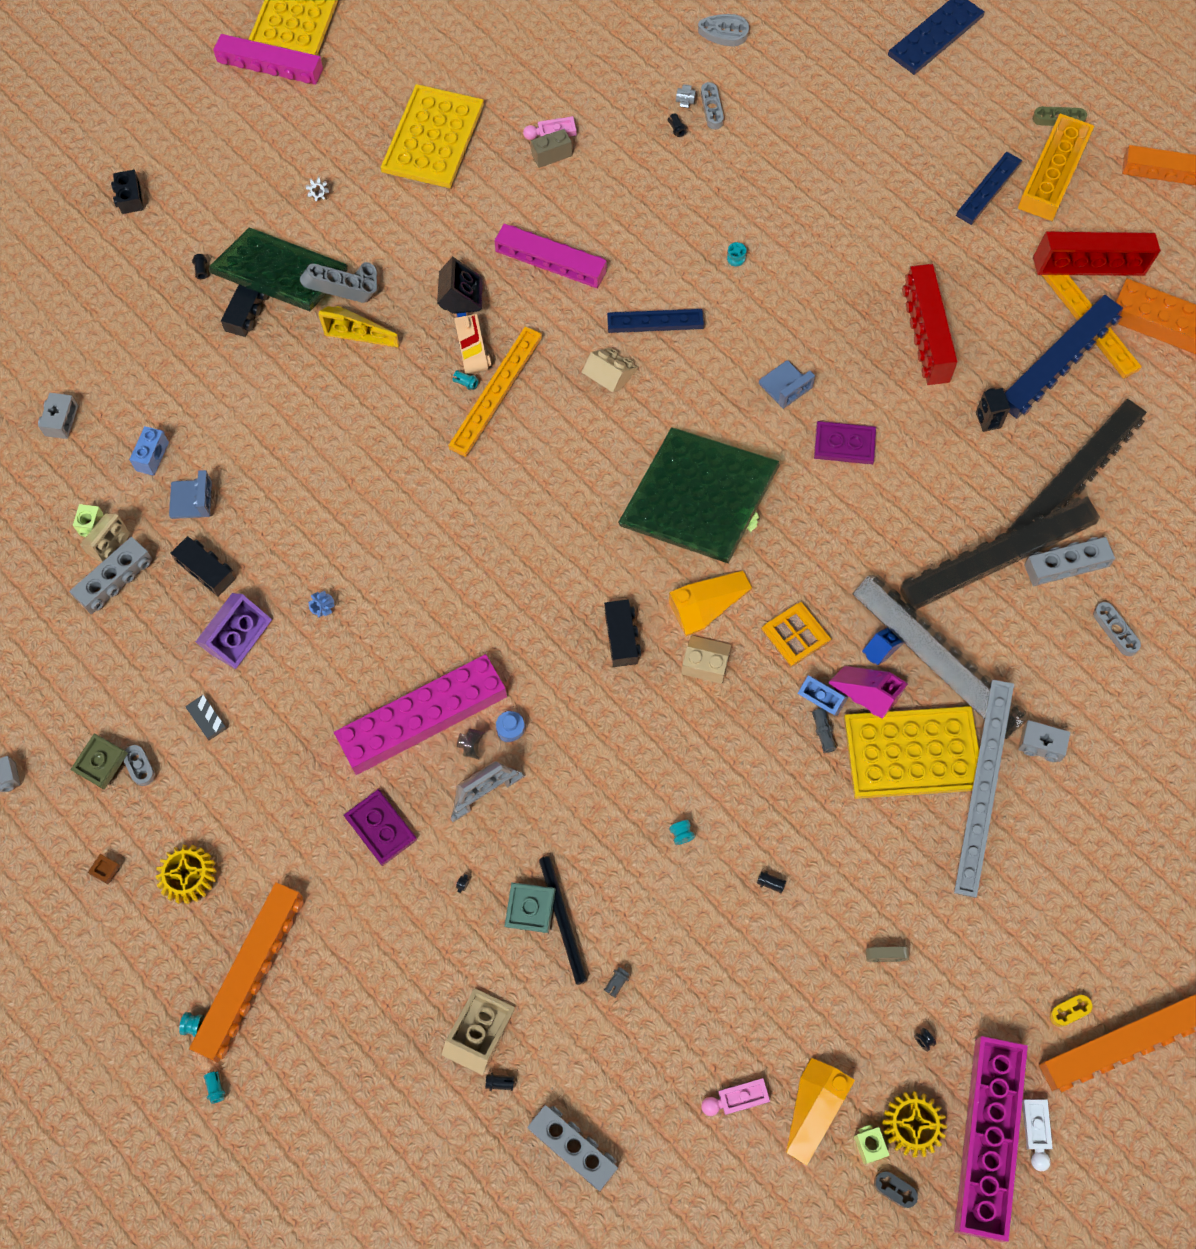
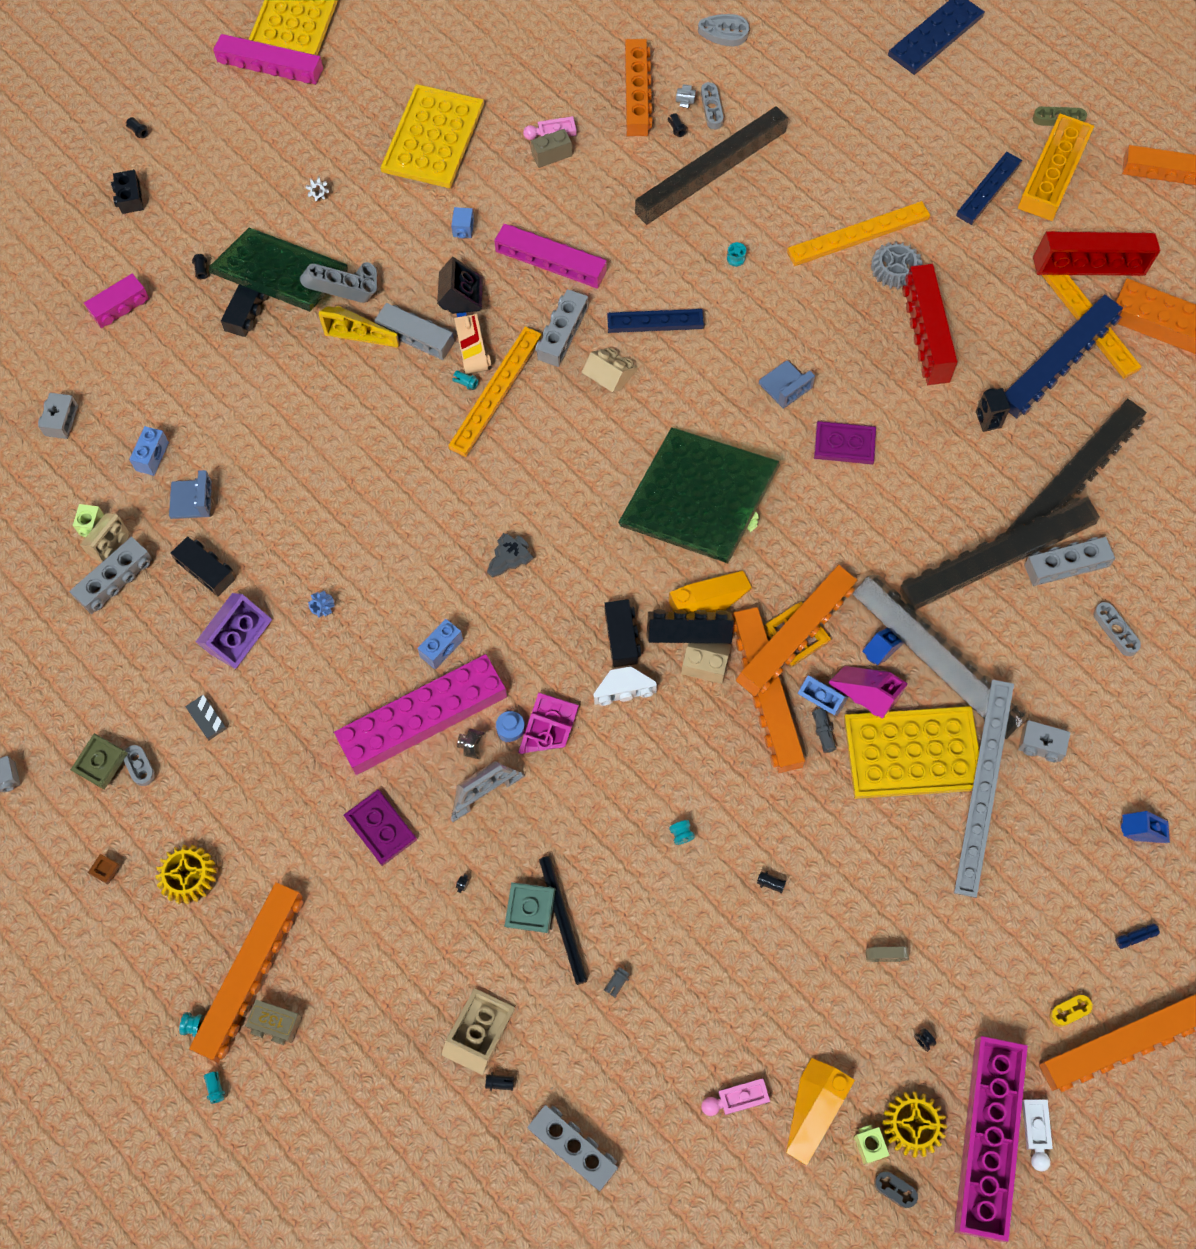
(116, 300): none -> dark pink brick
(139, 129): none -> black pin
(274, 1022): none -> dark tan brick
(416, 331): none -> light grey brick
(440, 644): none -> medium blue brick
(462, 222): none -> medium blue brick
(509, 555): none -> dark grey rock
(548, 724): none -> dark pink slope
(554, 352): none -> light grey brick
(624, 685): none -> white slope
(637, 87): none -> orange brick
(689, 626): none -> black brick
(710, 165): none -> clear smoke brick
(772, 703): none -> orange brick
(796, 630): none -> orange brick
(858, 233): none -> light orange plate
(896, 258): none -> light grey gear
(1137, 936): none -> dark blue axle
(1145, 827): none -> blue slope

